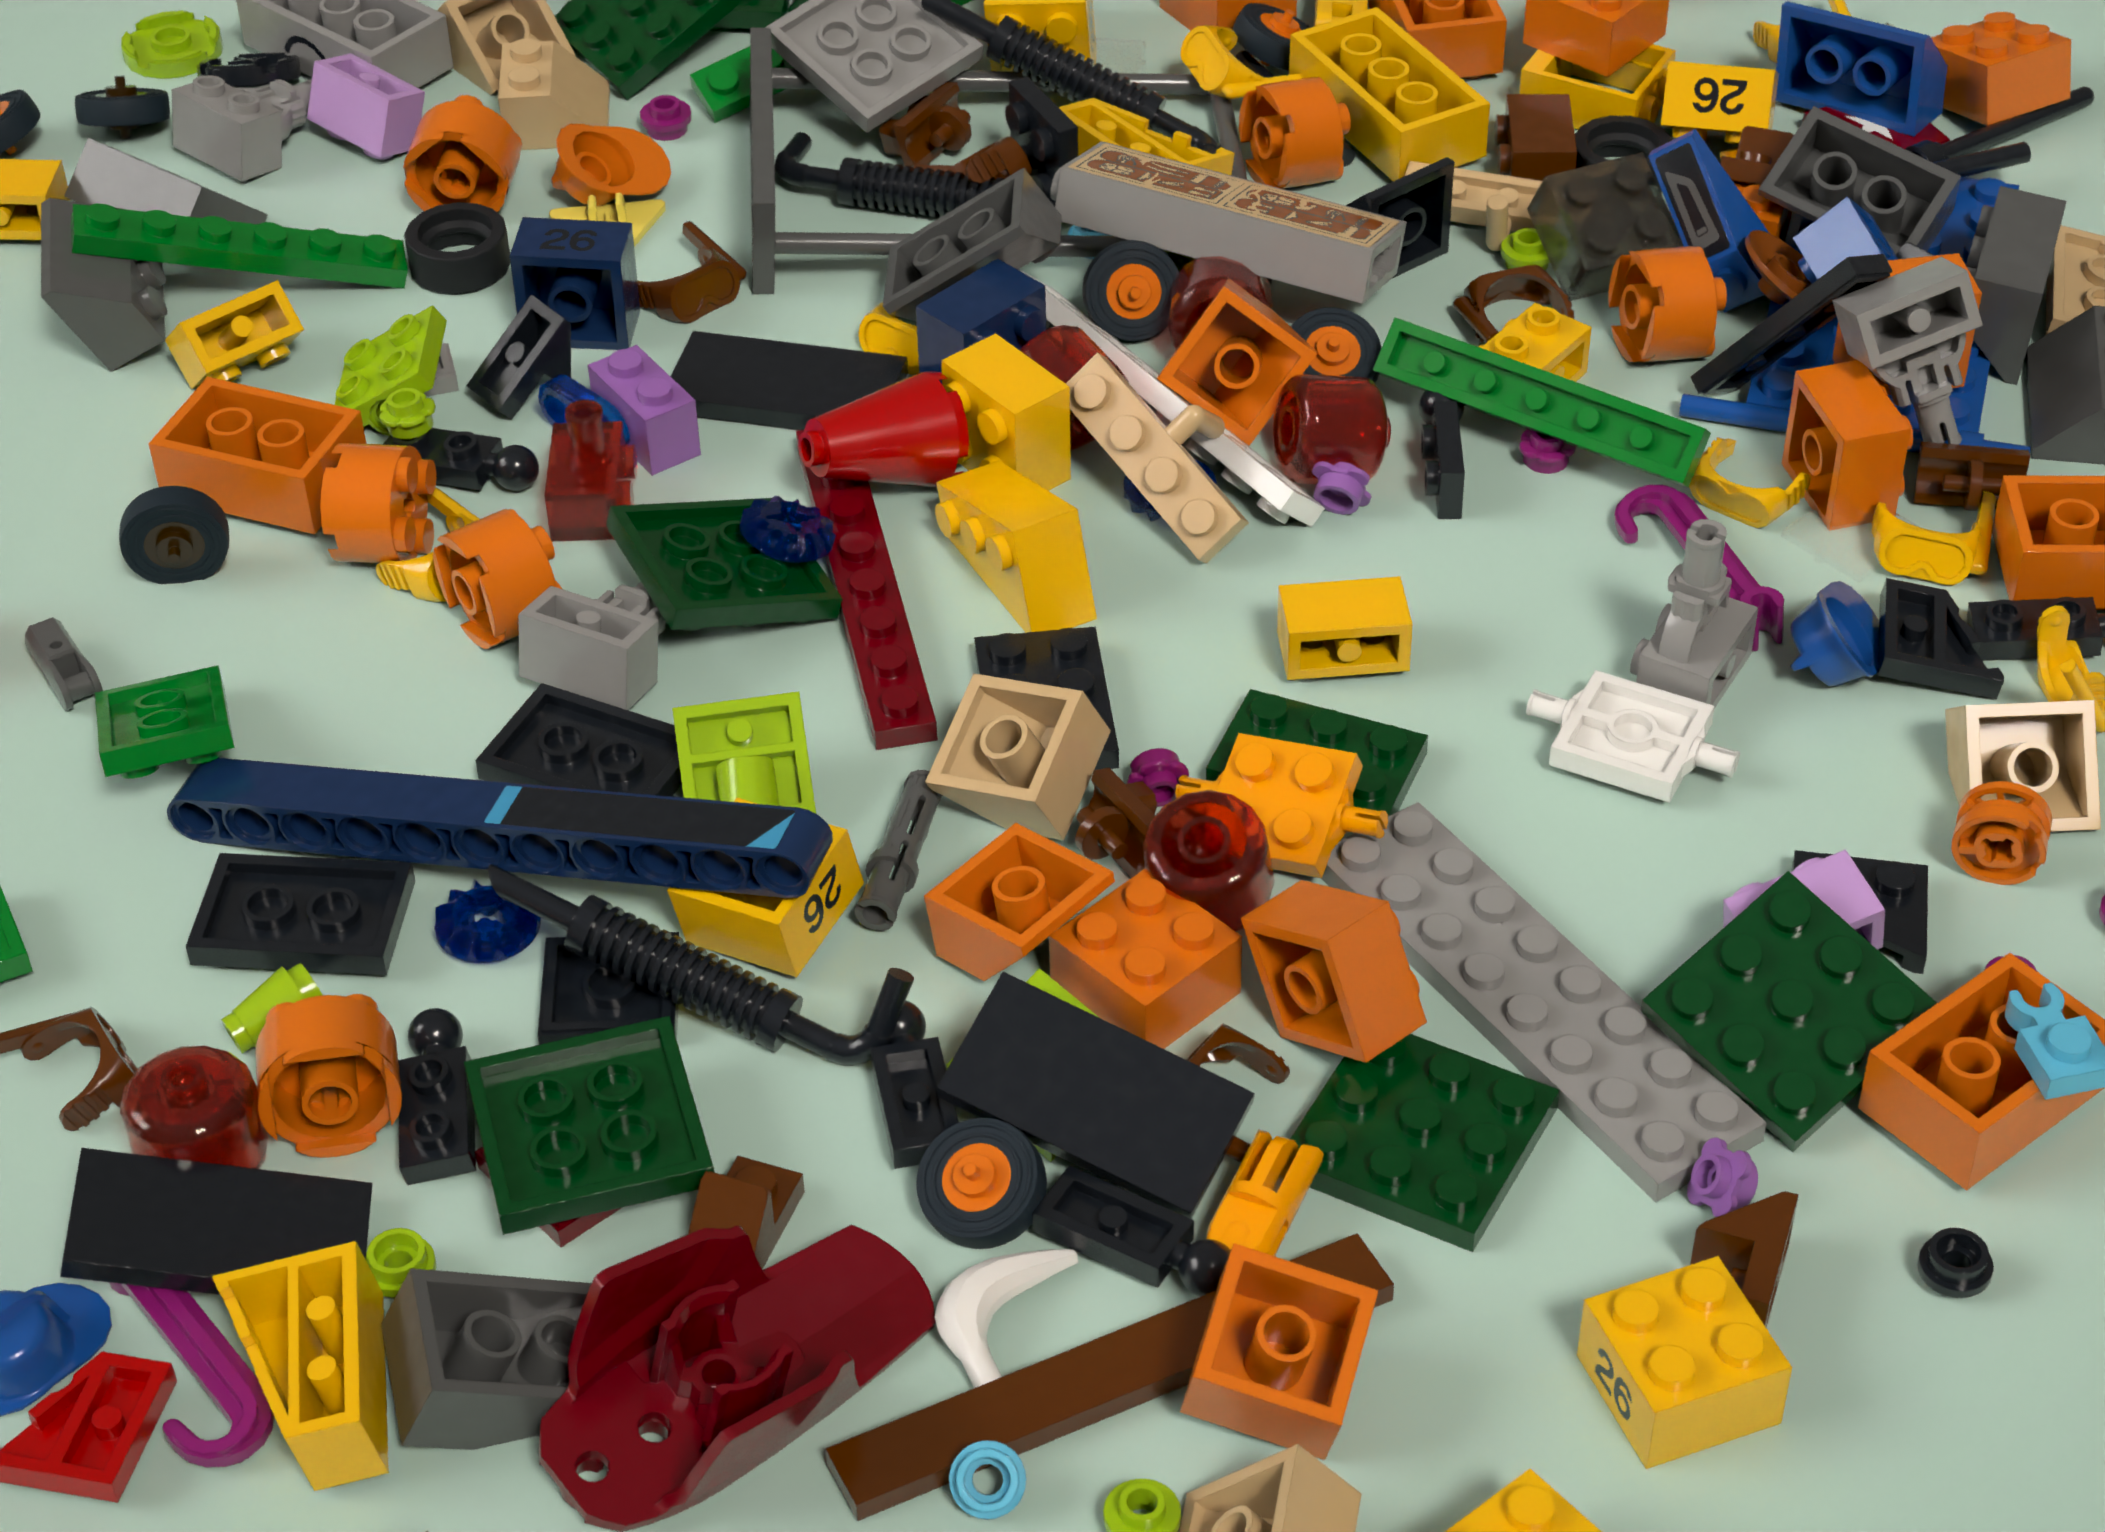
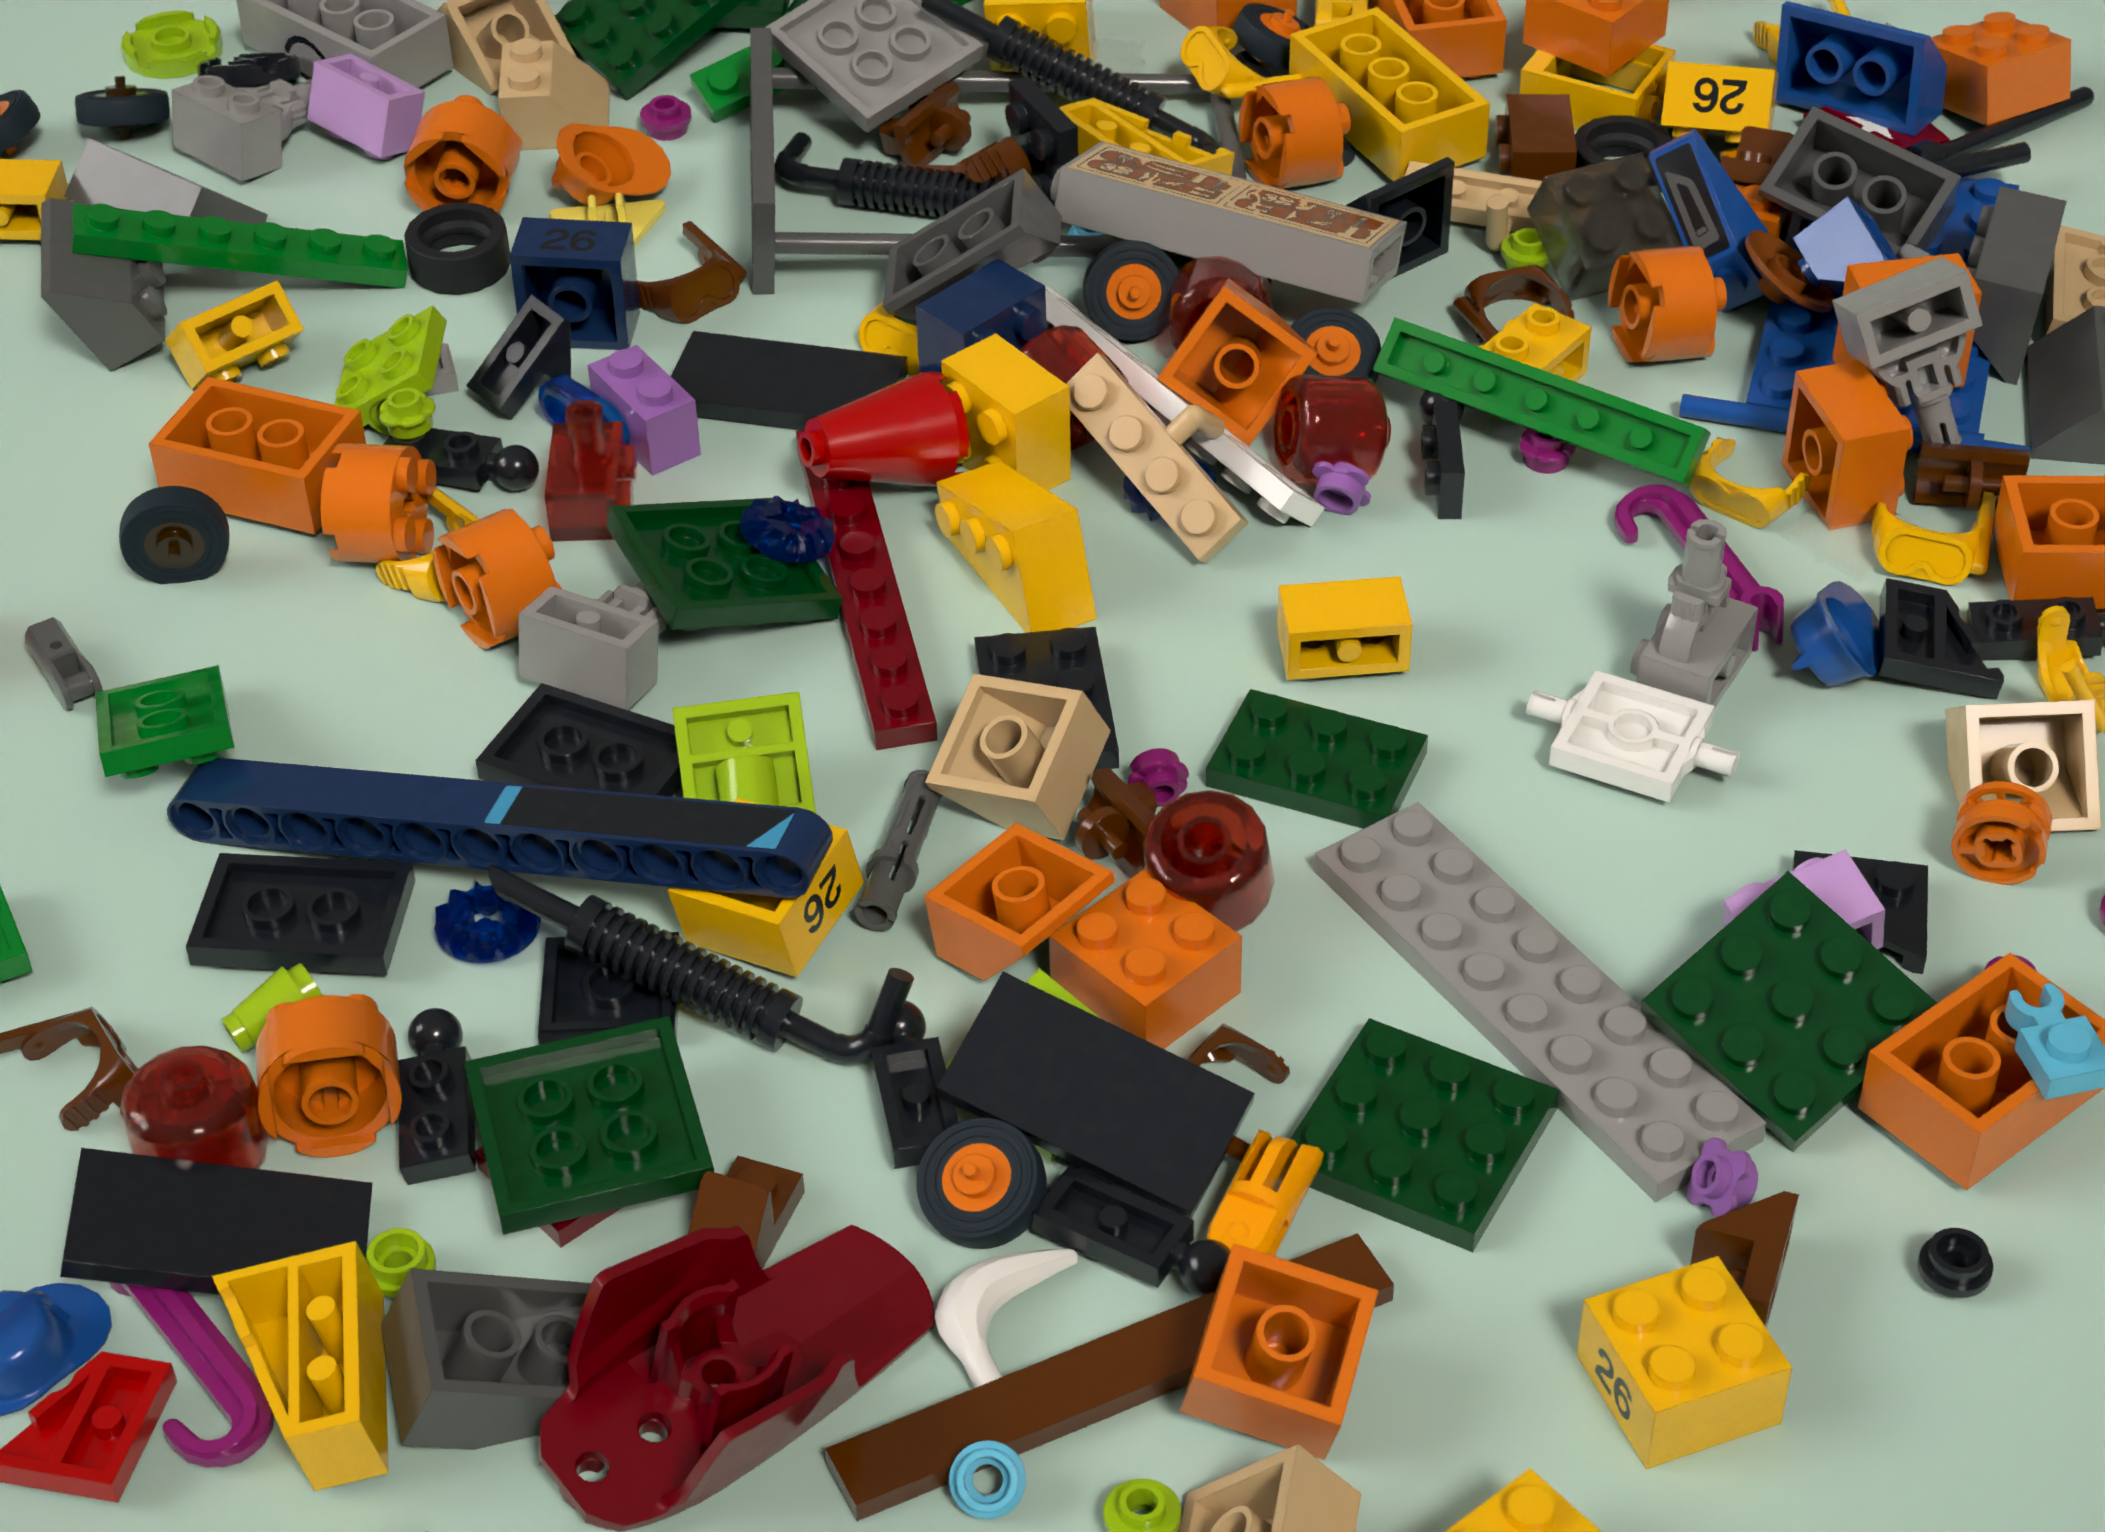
(1299, 796): light orange plate -> none
(1334, 970): orange brick -> none
(1788, 325): black tile -> none

